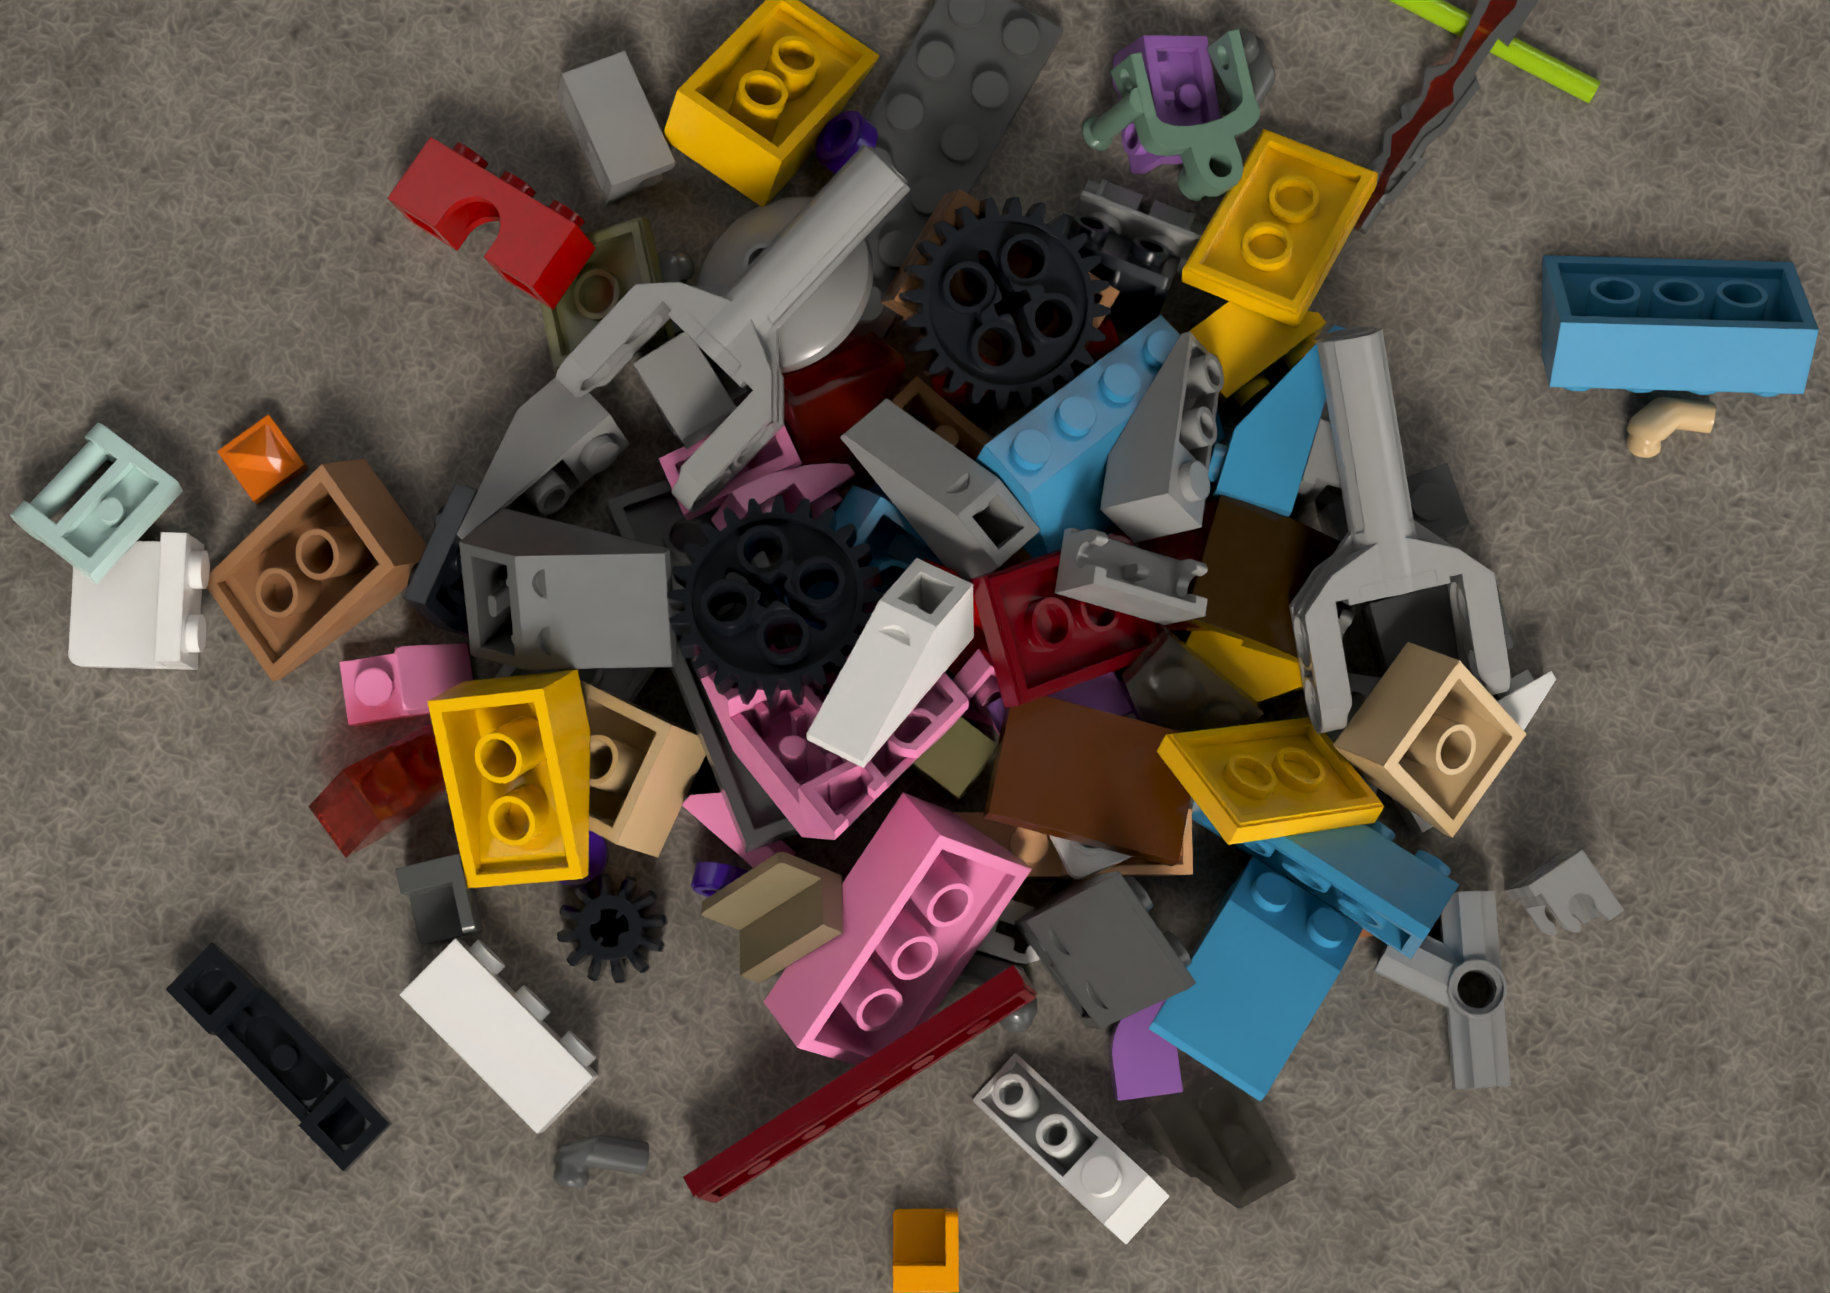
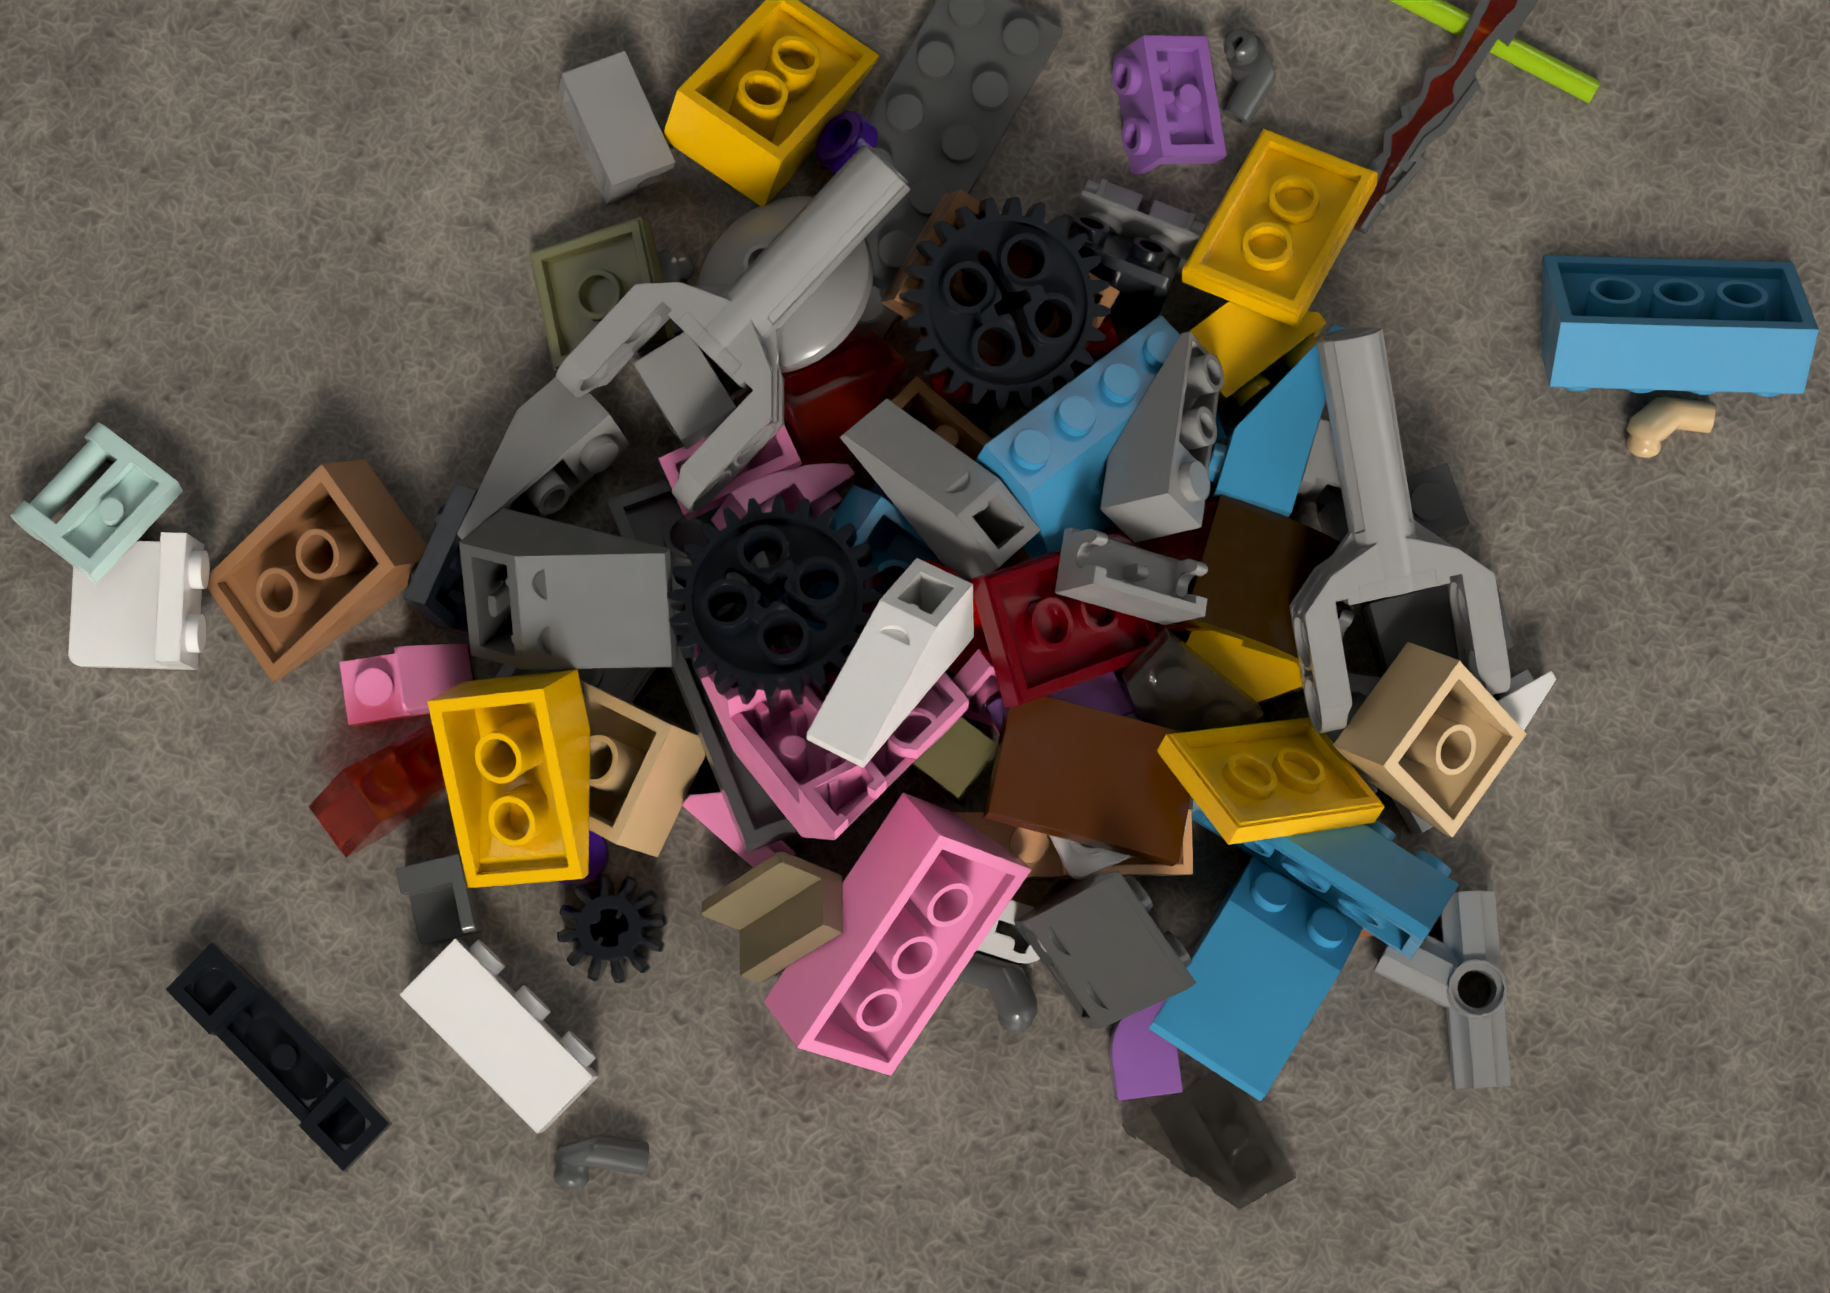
(262, 459): orange tile -> none
(453, 194): red arch -> none
(713, 876): dark purple tile -> none
(861, 1085): dark red tile -> none
(925, 1250): light orange panel -> none
(1071, 1148): white slope -> none
(1207, 149): sand green piece -> none
(1568, 888): light grey hinge -> none

